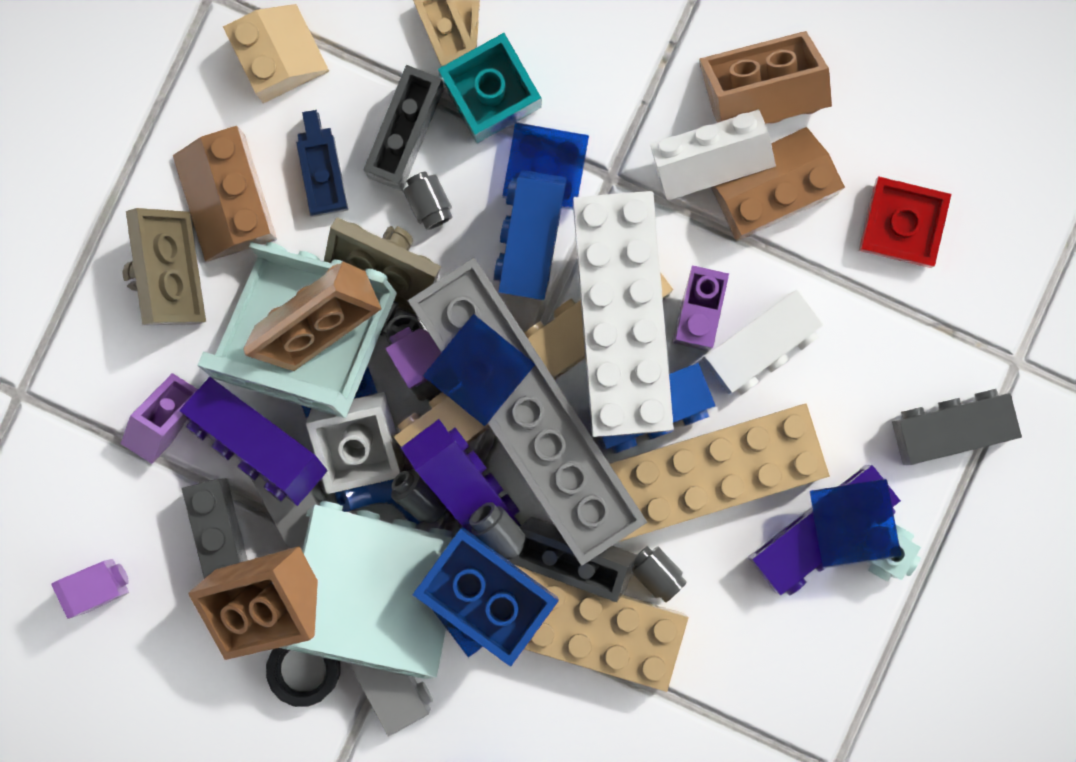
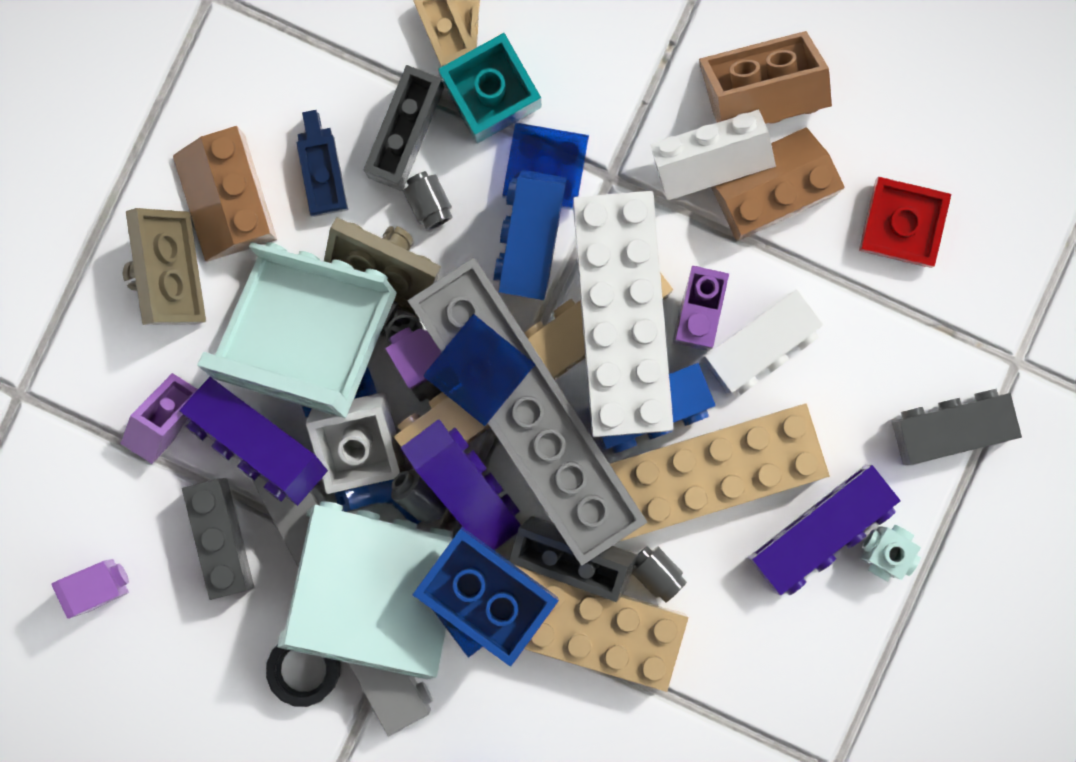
(259, 603): medium nougat slope -> none
(275, 50): tan slope -> none
(314, 318): medium nougat slope -> none
(497, 530): dark grey brick -> none
(855, 523): clear blue plate -> none

